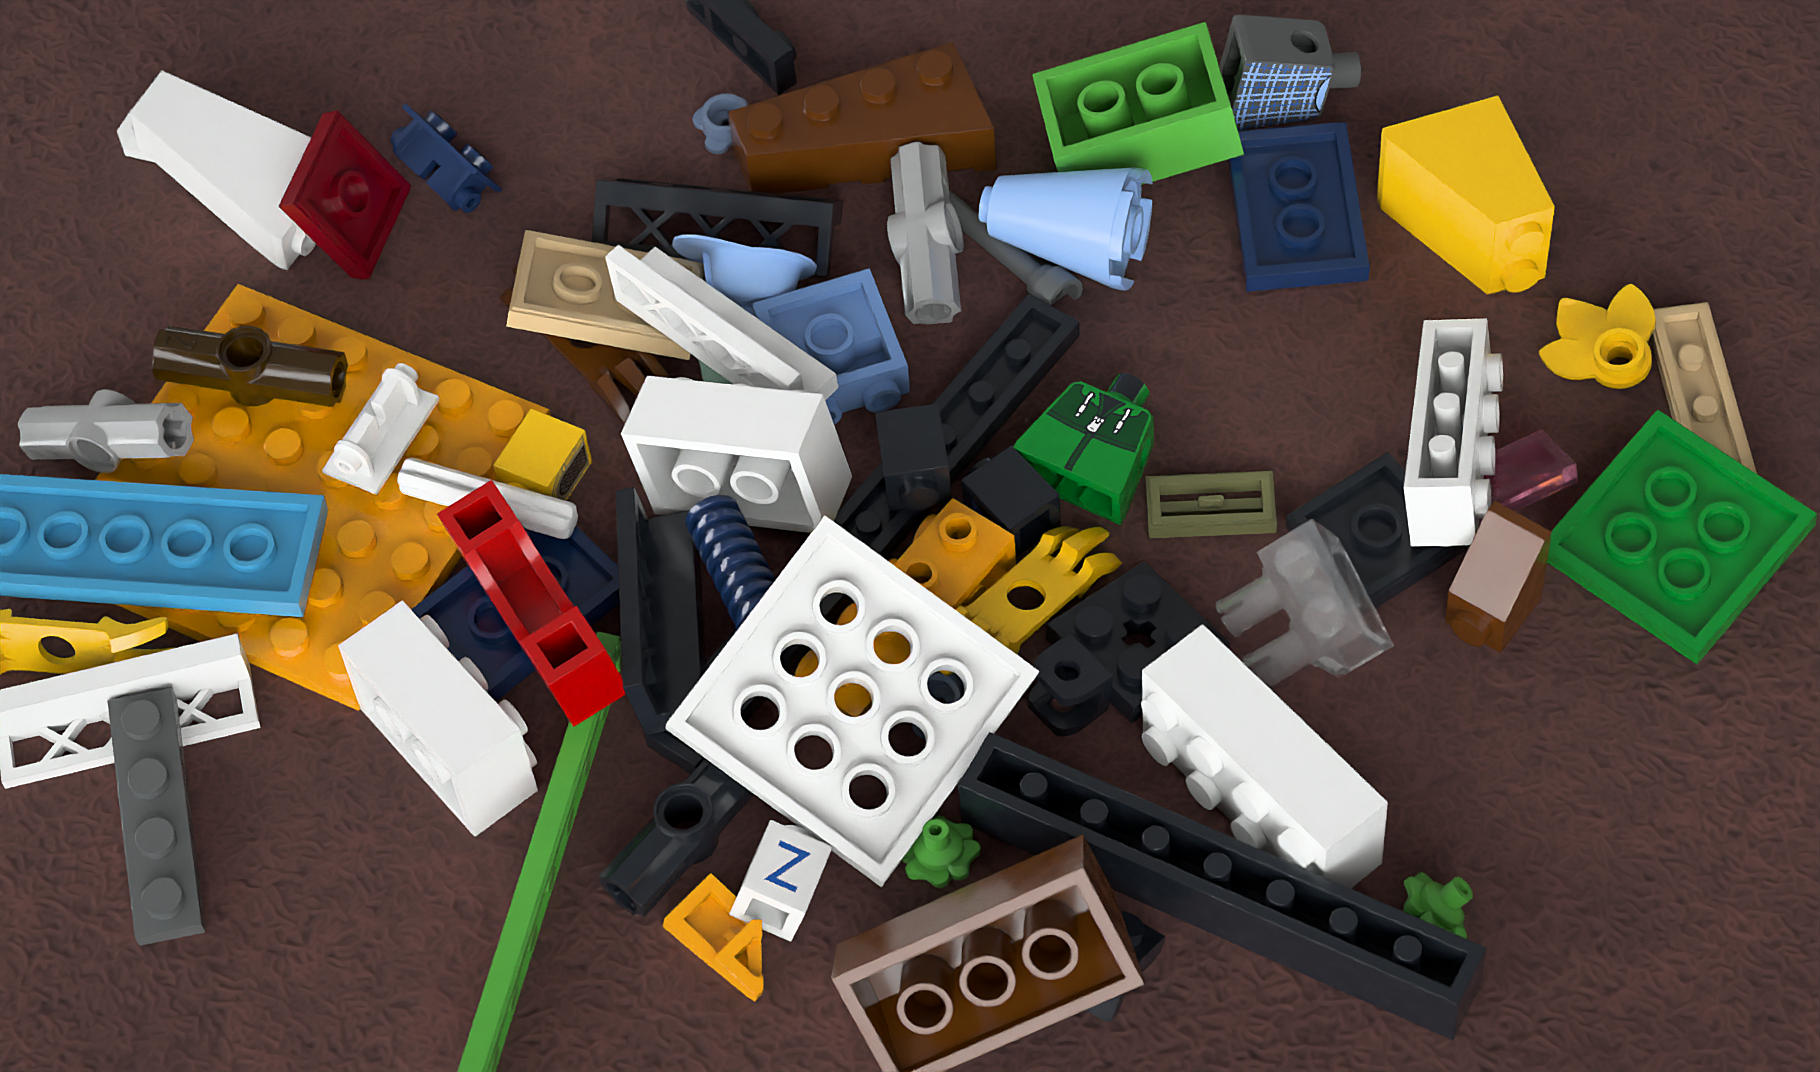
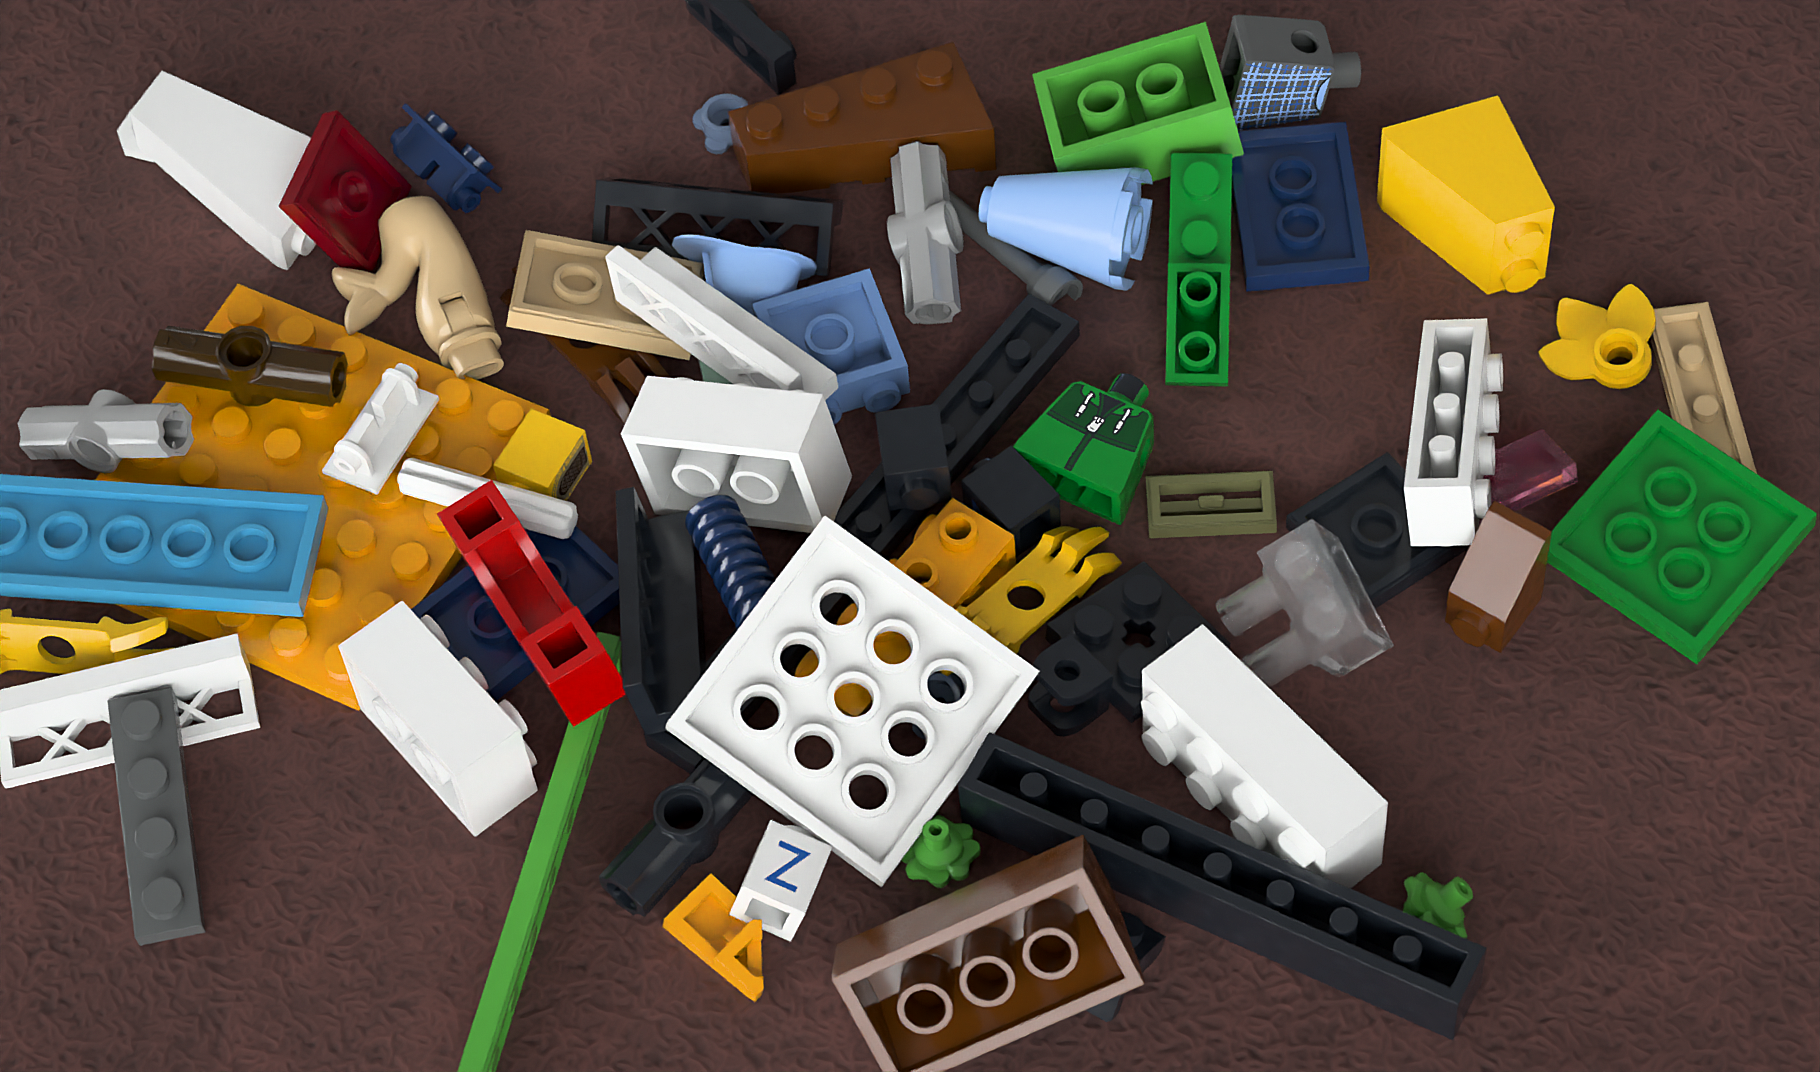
(450, 293): none -> tan piece
(1199, 270): none -> green slope

